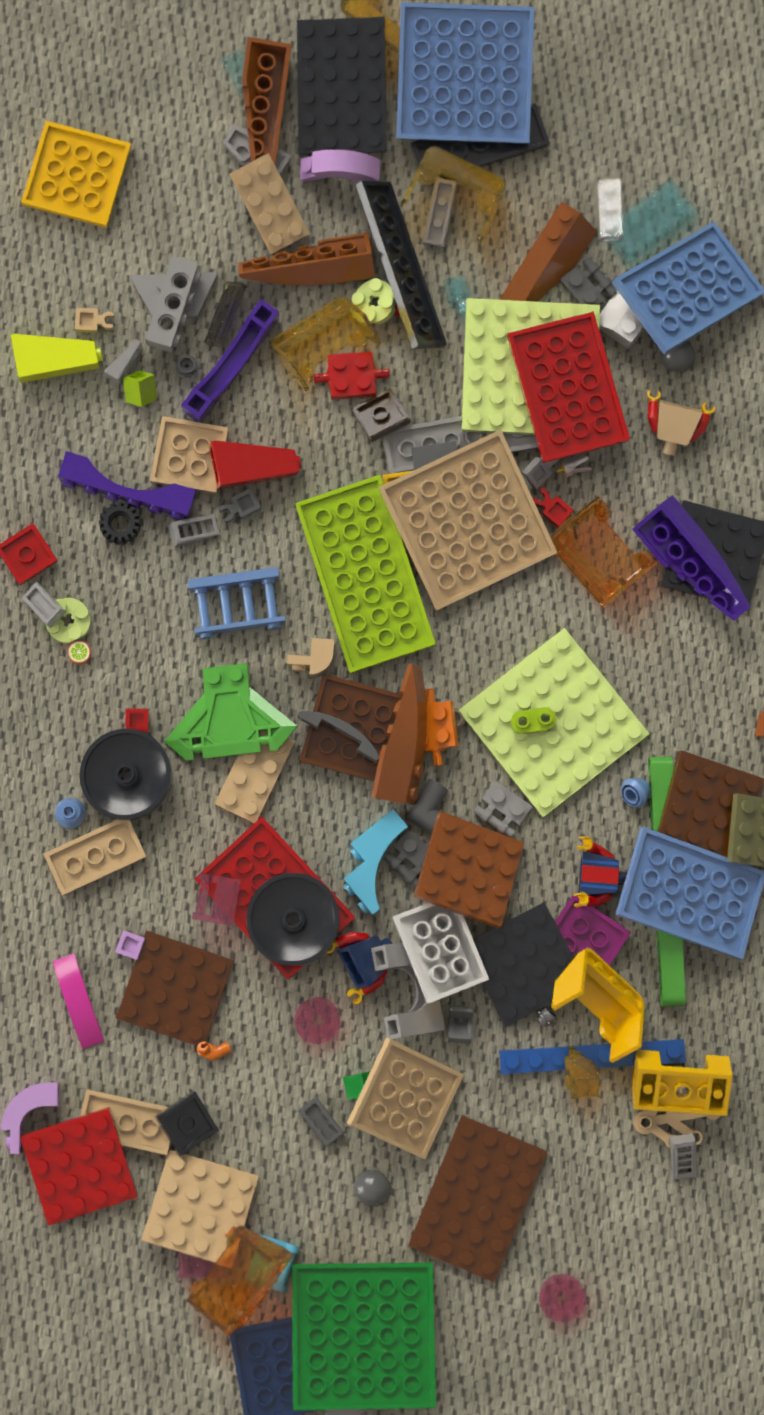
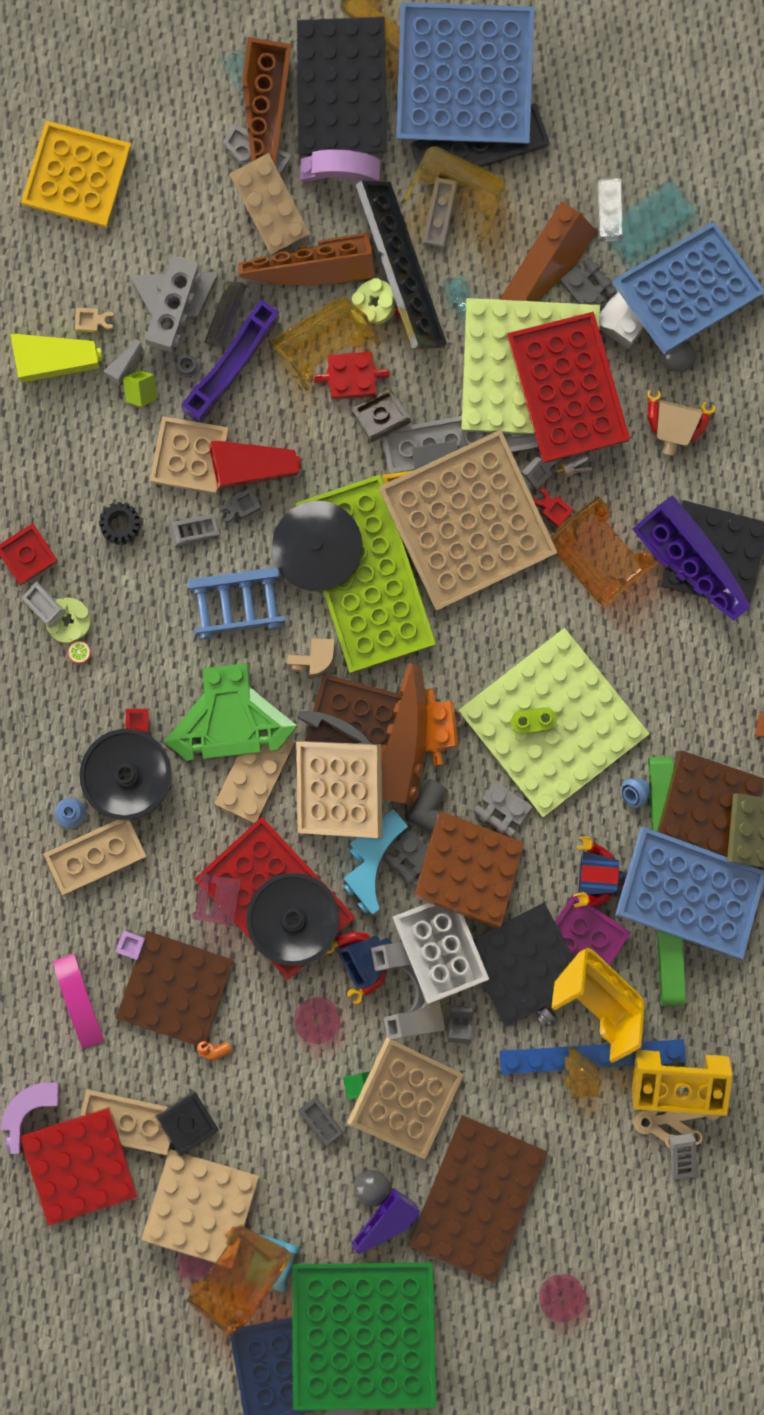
(172, 499): dark purple arch -> none
(317, 546): none -> black dish
(339, 789): none -> tan plate
(388, 1221): none -> dark purple slope

